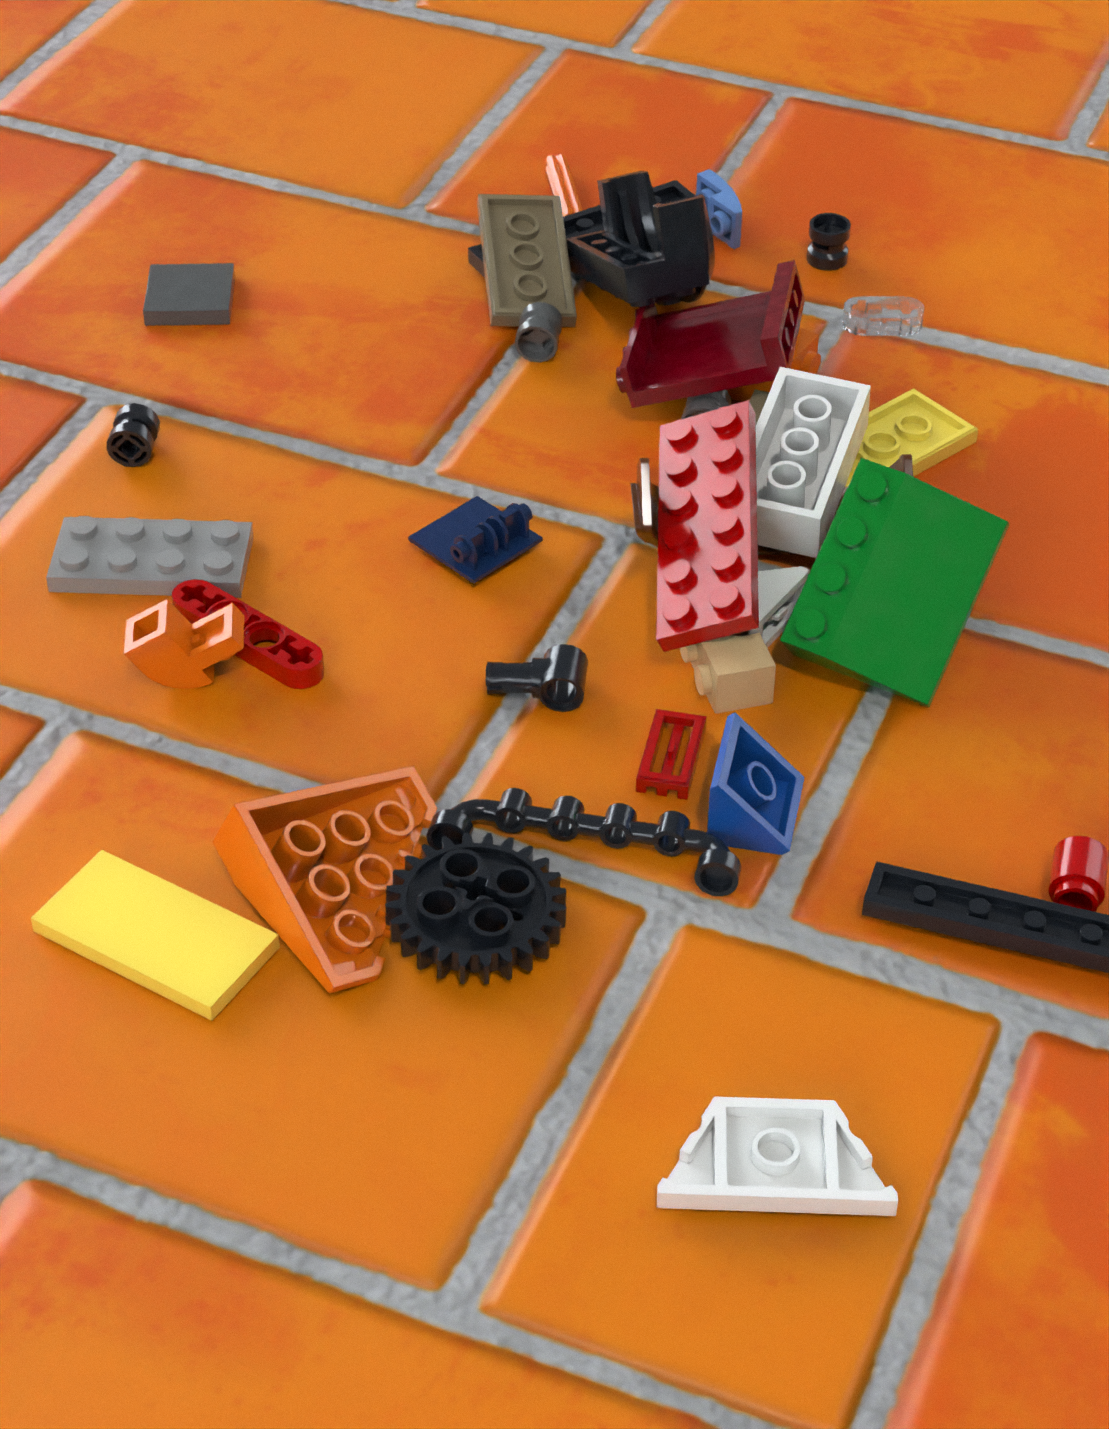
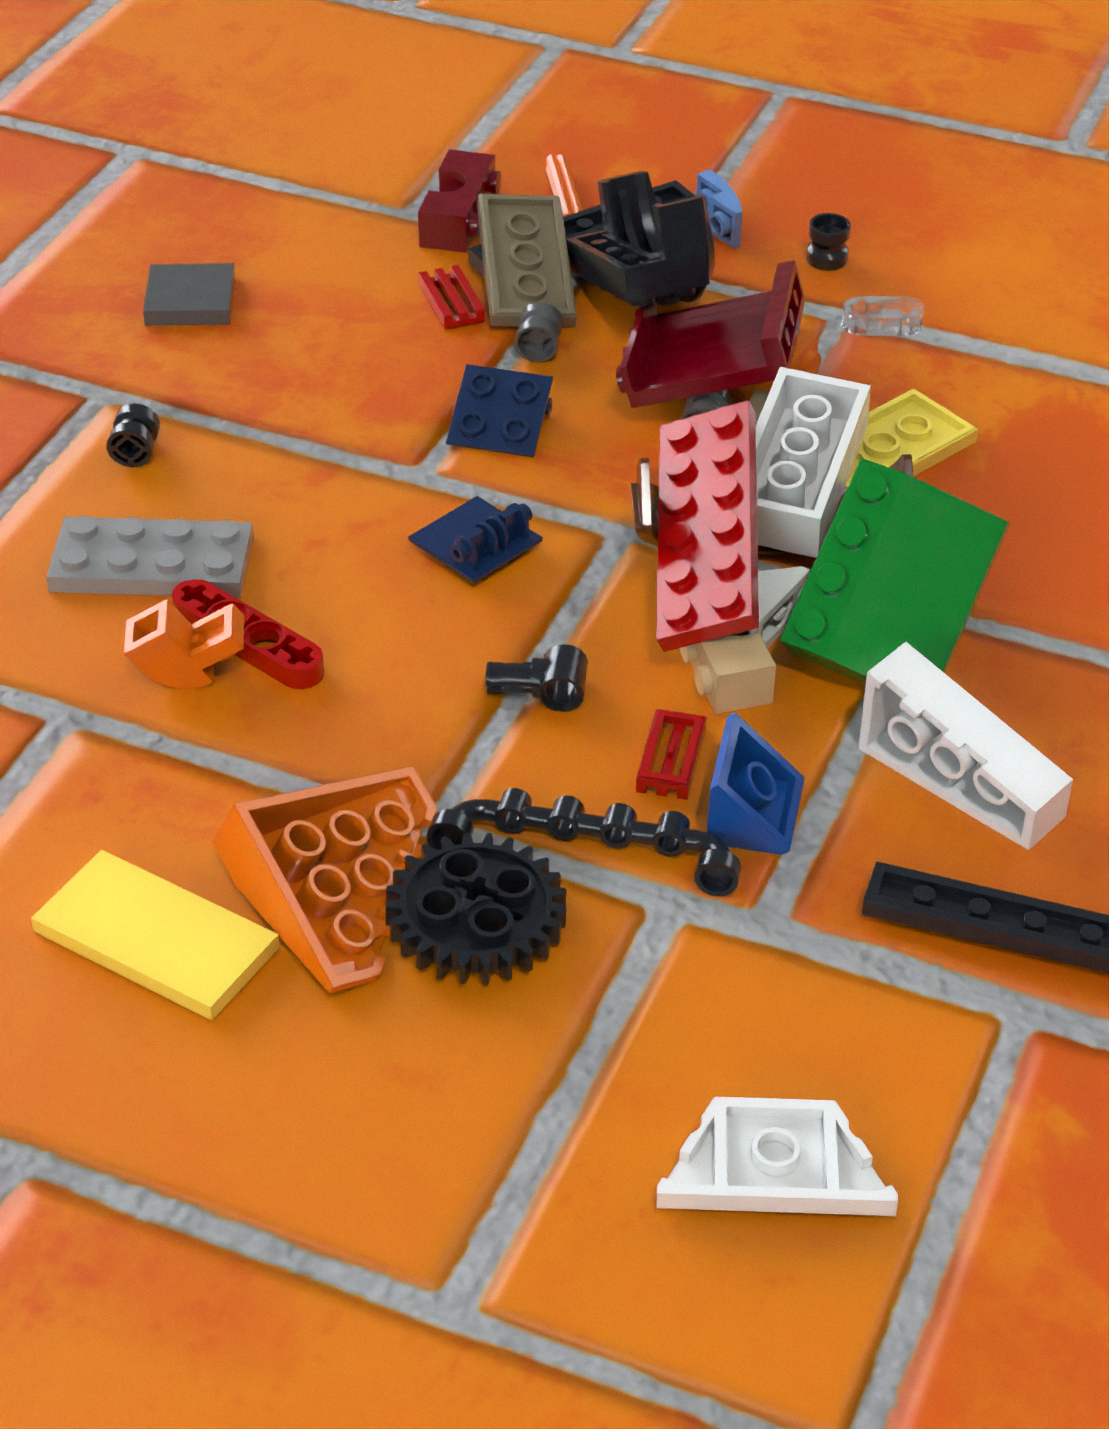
(446, 281): none -> red tile
(450, 216): none -> dark red arch
(500, 410): none -> dark blue hinge
(959, 749): none -> white wedge
(1079, 873): red brick -> none

